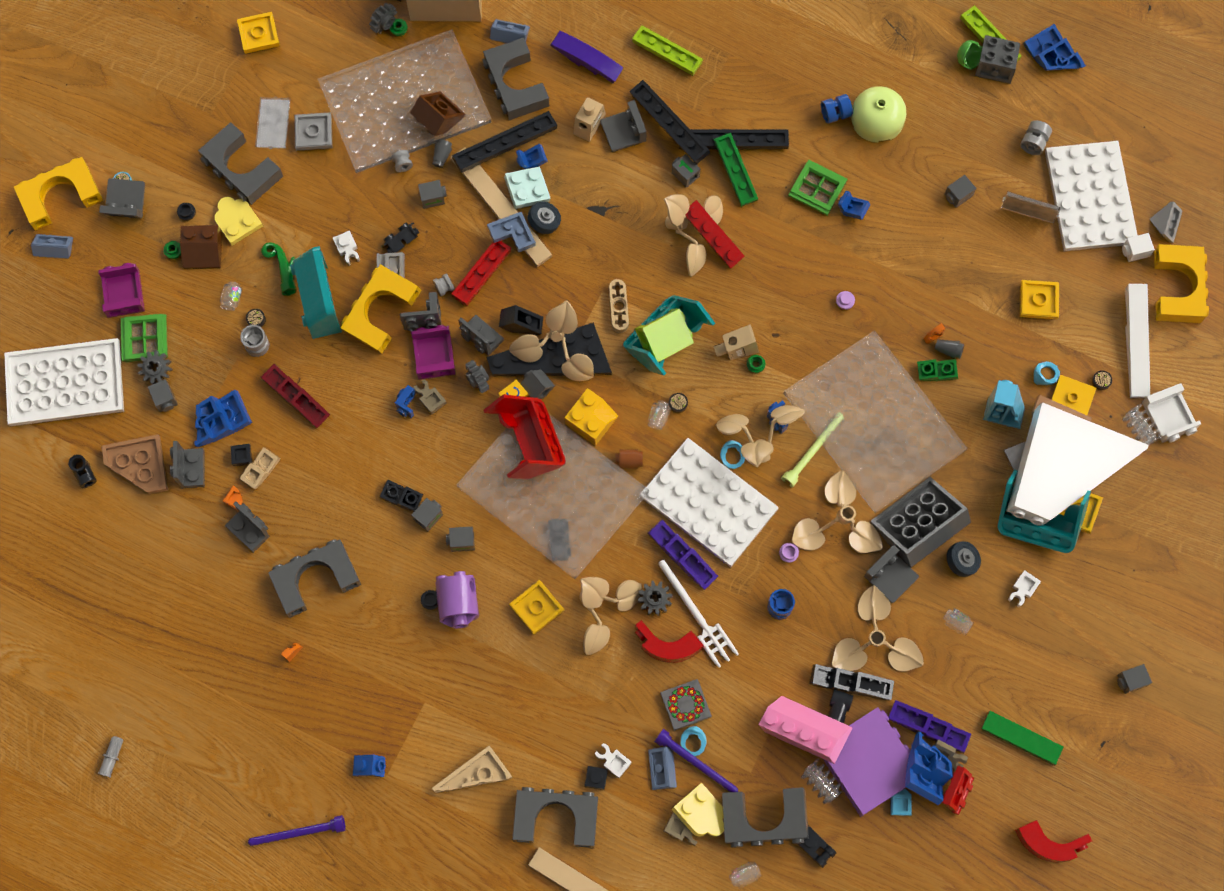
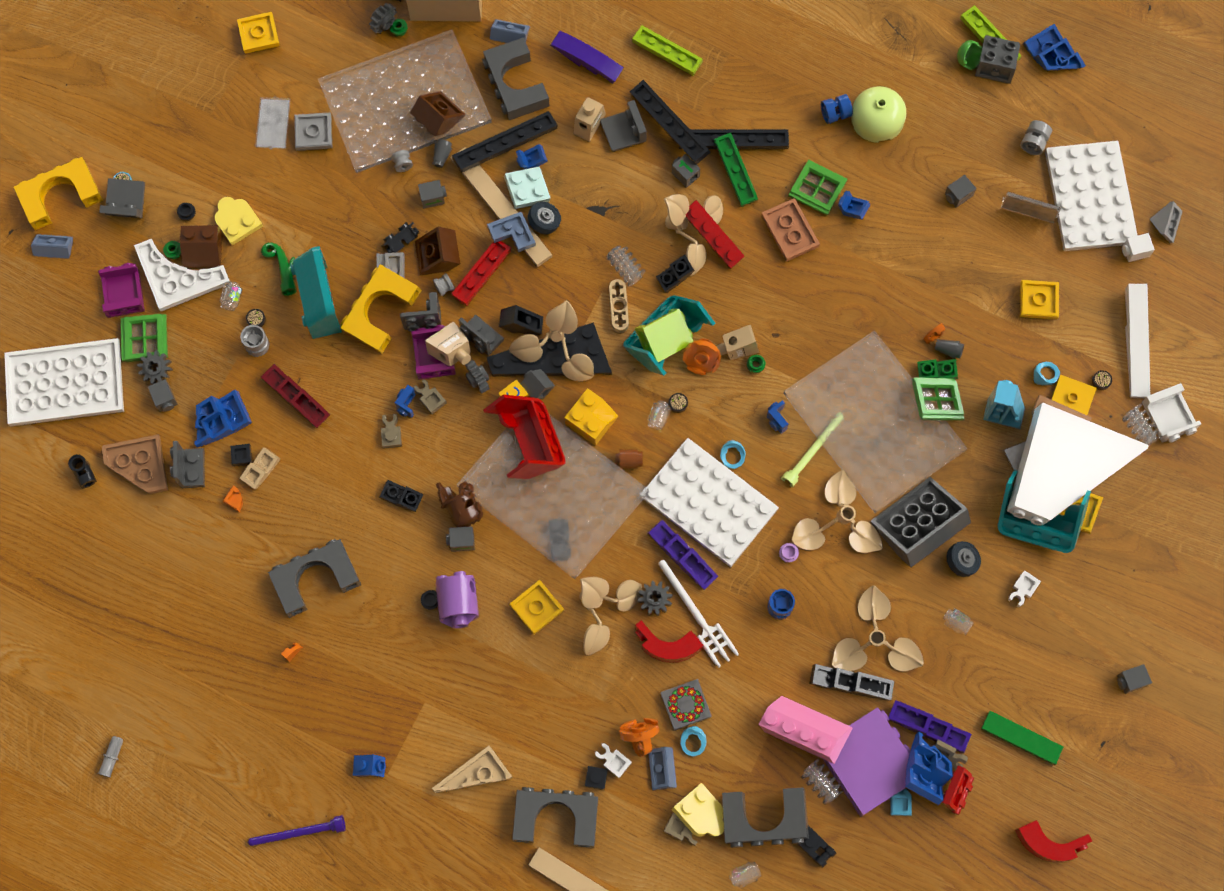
(174, 283): none -> white plate
(248, 185): dark grey arch -> none
(248, 529): dark grey bracket -> none
(346, 246): white plate -> none
(391, 434): none -> dark tan plate
(427, 514): dark grey brick -> none
(437, 251): none -> reddish brown slope
(449, 345): none -> tan torso
(461, 507): none -> reddish brown helmet
(625, 266): none -> clear piece
(640, 734): none -> orange tile
(665, 740): dark purple piece -> none
(675, 274): none -> black slope
(702, 356): none -> orange tile
(760, 450): tan plant -> none
(790, 229): none -> nougat plate
(840, 704): black piece -> none
(845, 300): lavender plate -> none
(891, 575): dark grey bracket -> none
(938, 399): none -> bright green piece
(1192, 263): yellow arch -> none

